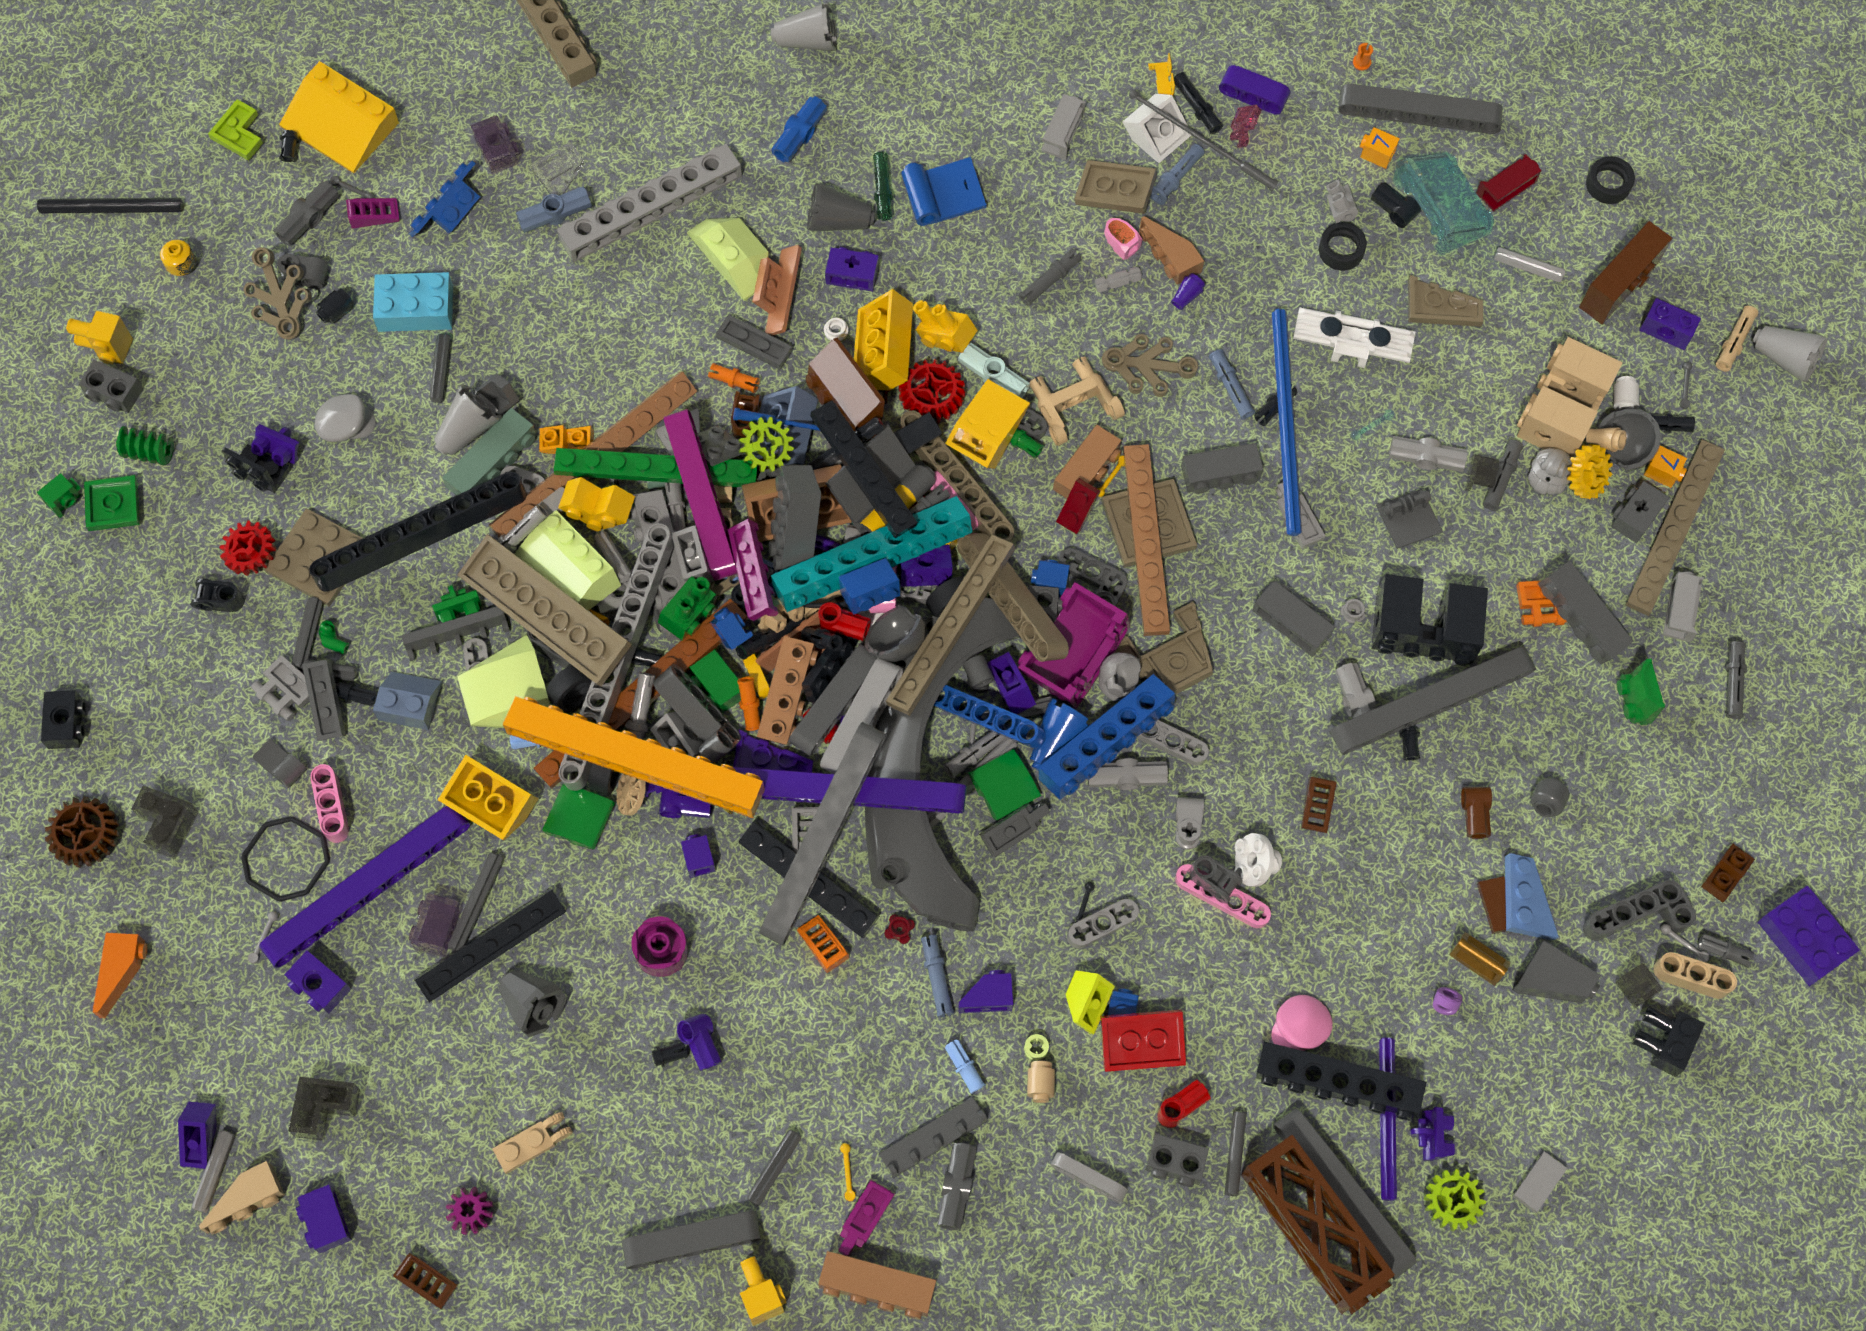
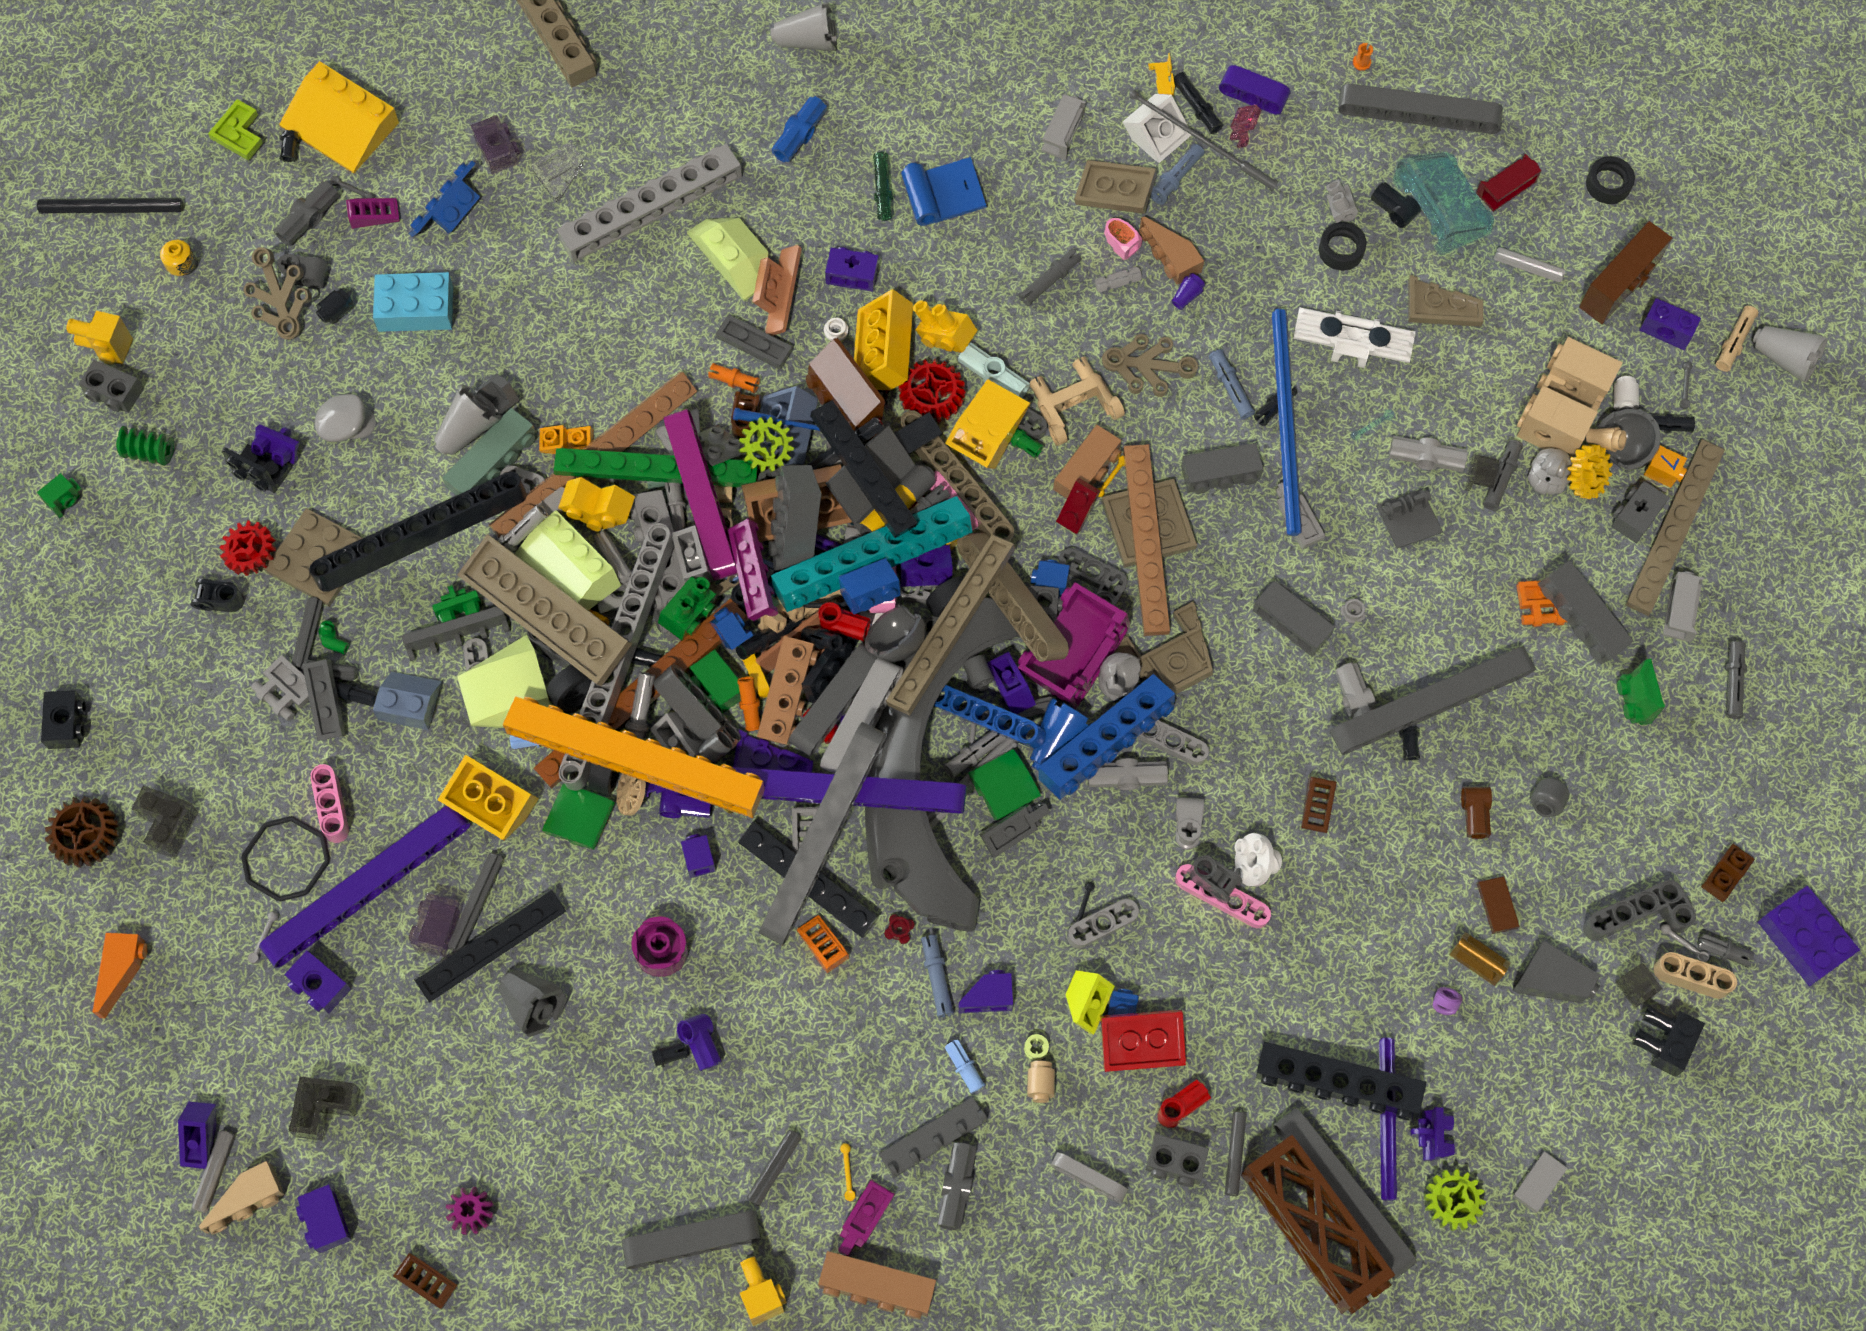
(111, 503): green plate -> none
(279, 764): dark grey panel -> none
(440, 368): dark grey axle -> none
(530, 1143): tan hinge -> none
(566, 205): sand blue piece -> none
(837, 211): dark grey cone -> none
(1302, 1023): bright pink piece -> none
(1379, 147): light orange brick -> none
(1459, 621): black piece -> none
(1525, 899): medium blue wing -> none

